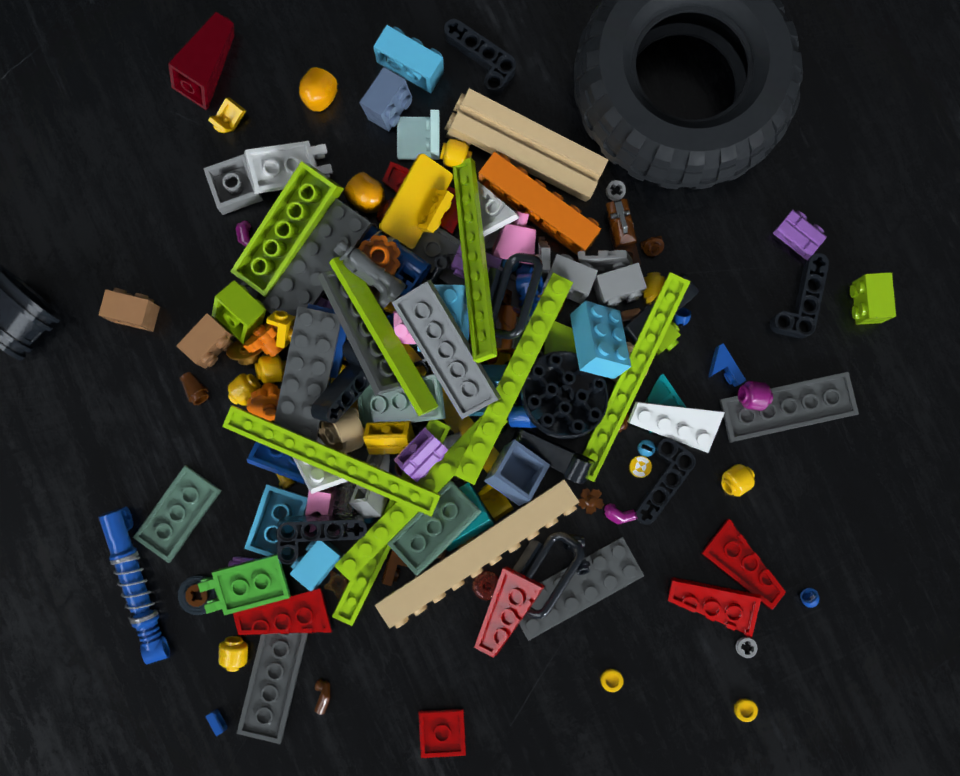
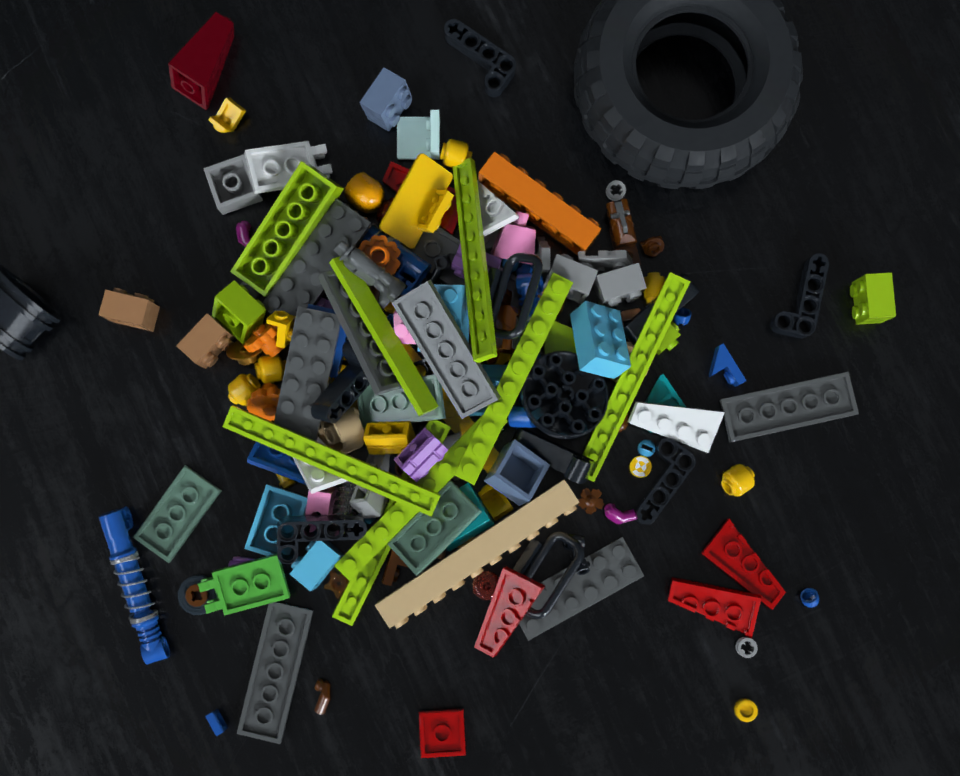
(194, 389): reddish brown cone -> none
(233, 653): yellow head -> none
(296, 614): red wing -> none
(317, 89): light orange piece -> none
(409, 58): medium azure brick -> none
(526, 144): tan brick -> none
(611, 680): yellow tile -> none
(755, 395): magenta head -> none
(800, 234): medium lavender brick -> none

